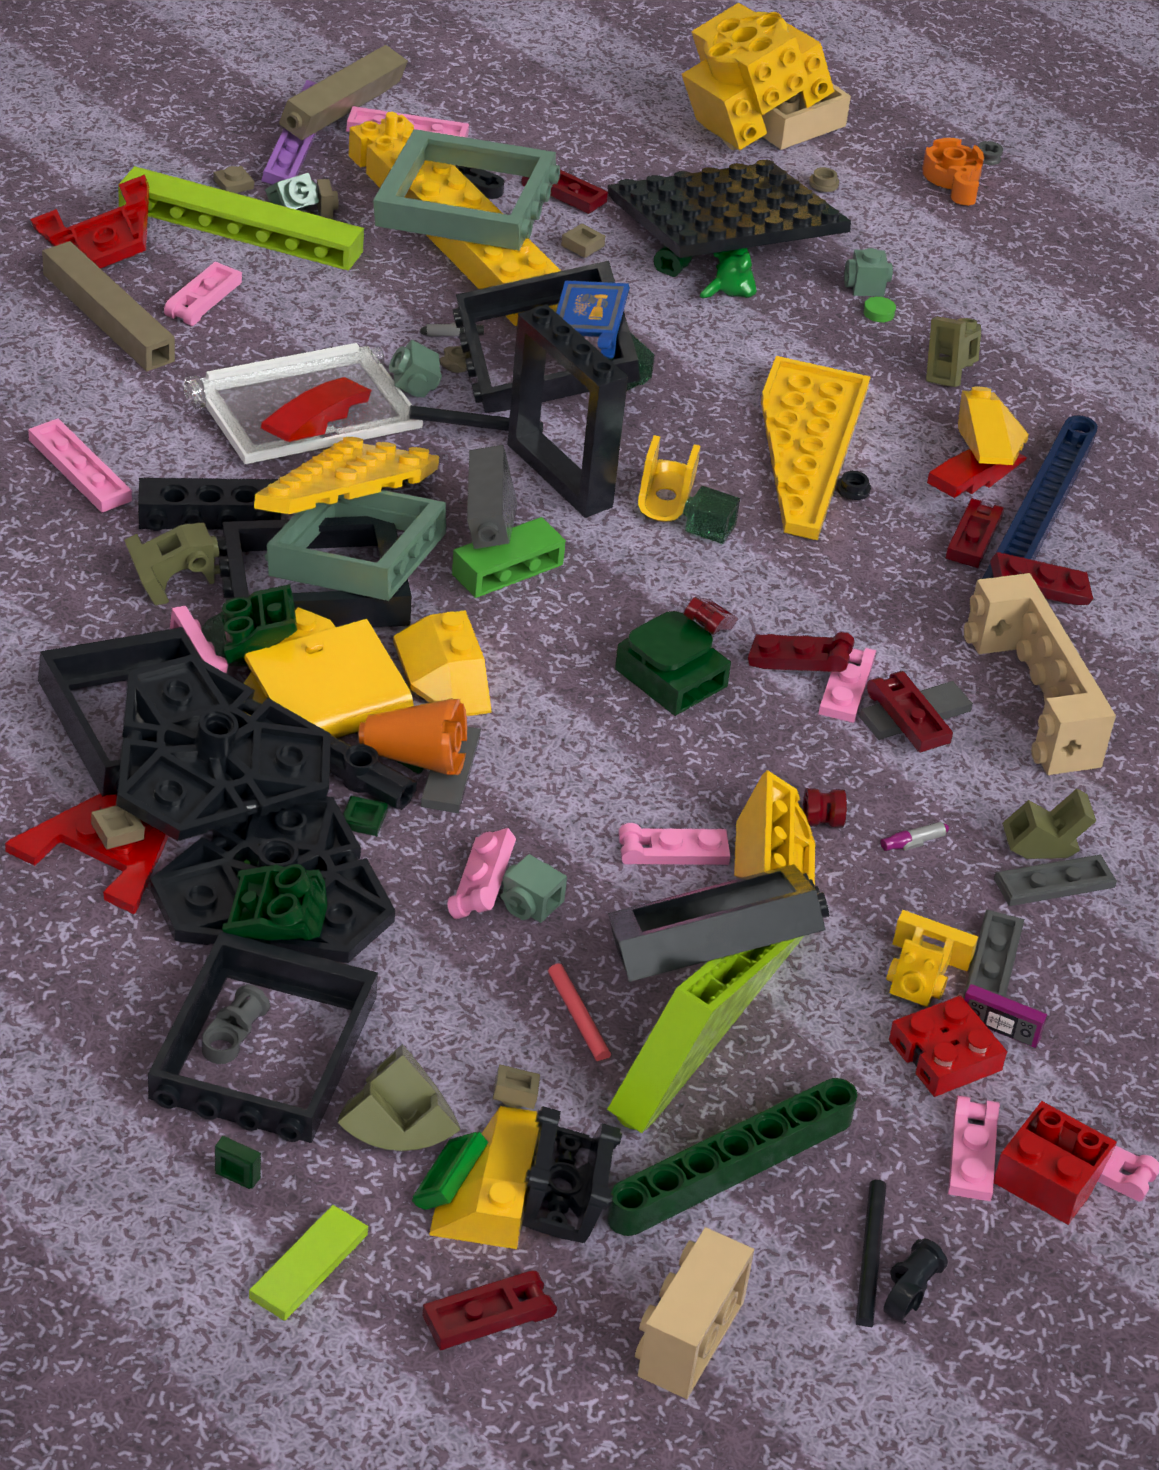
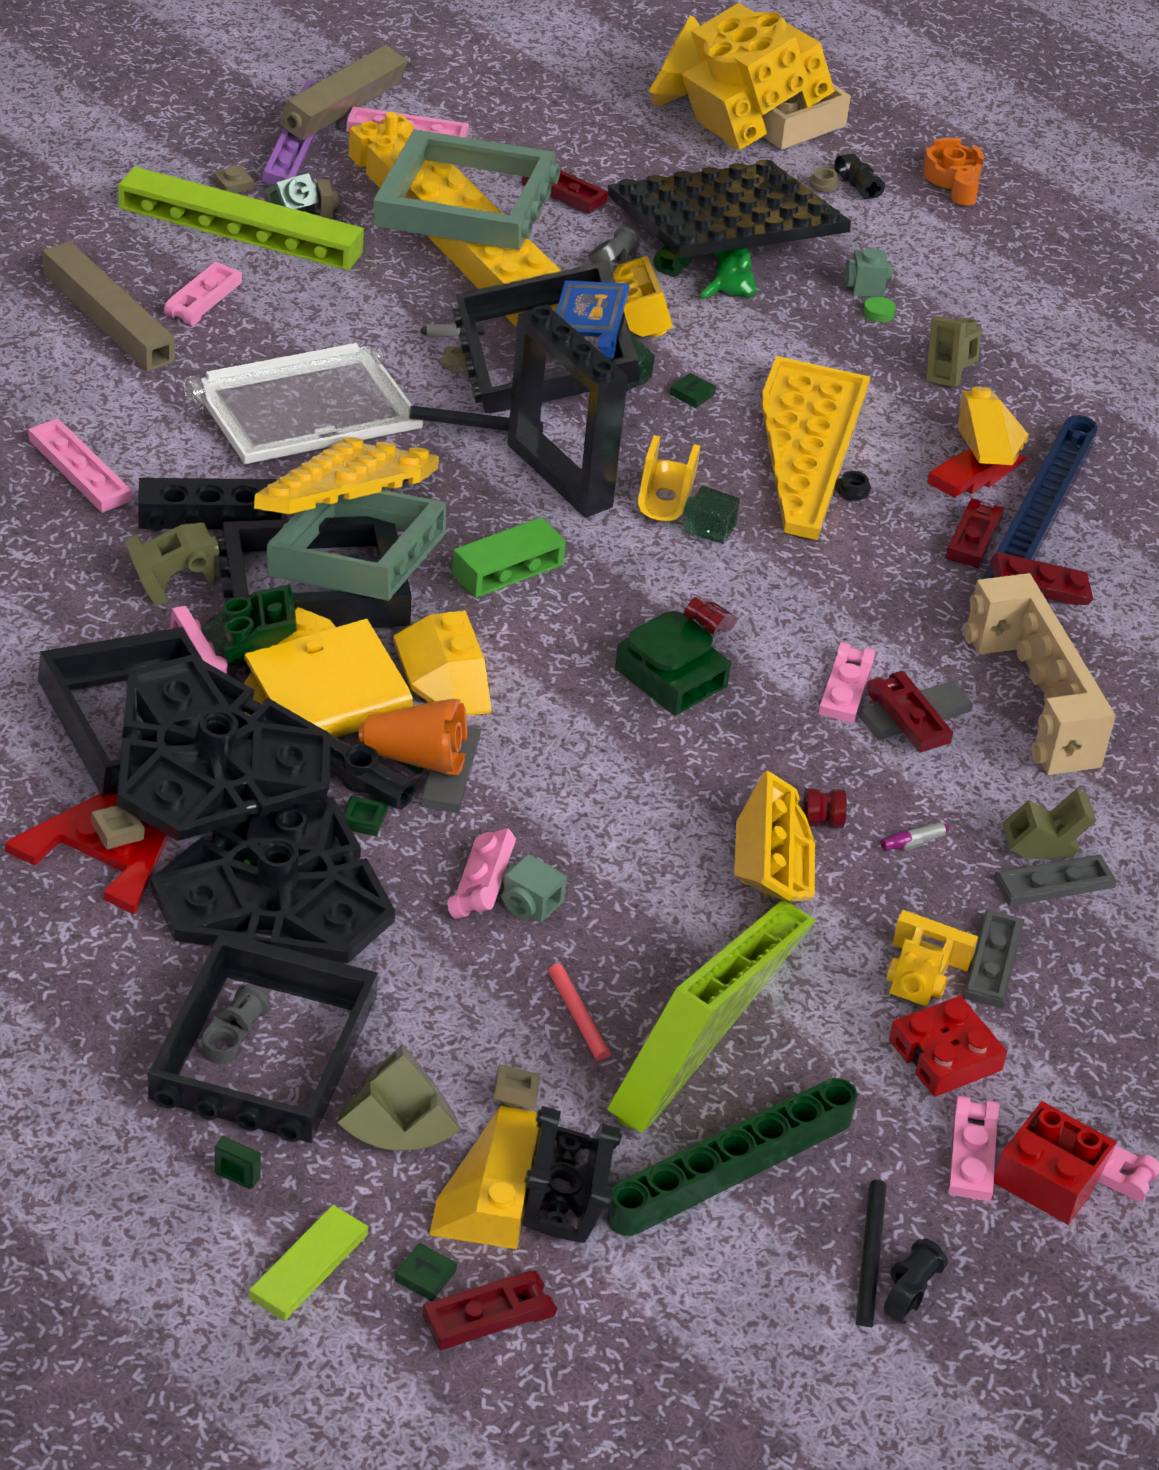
(109, 235): red wing -> none
(278, 903): dark green slope -> none
(312, 410): red slope -> none
(415, 369): sand green brick -> none
(425, 1272): none -> dark green tile
(449, 1171): green tile -> none
(488, 183): black beam -> none
(490, 497): dark grey slope -> none
(583, 240): dark tan plate -> none
(616, 249): none -> dark grey connector
(645, 303): none -> yellow wedge
(673, 846): bright pink plate -> none
(681, 57): none -> yellow wedge
(692, 390): none -> dark green tile
(693, 1312): tan brick -> none
(717, 921): black window -> none
(801, 652): dark red plate -> none
(859, 175): none -> black connector
(992, 152): dark grey bush -> none
(1006, 1015): tile -> none

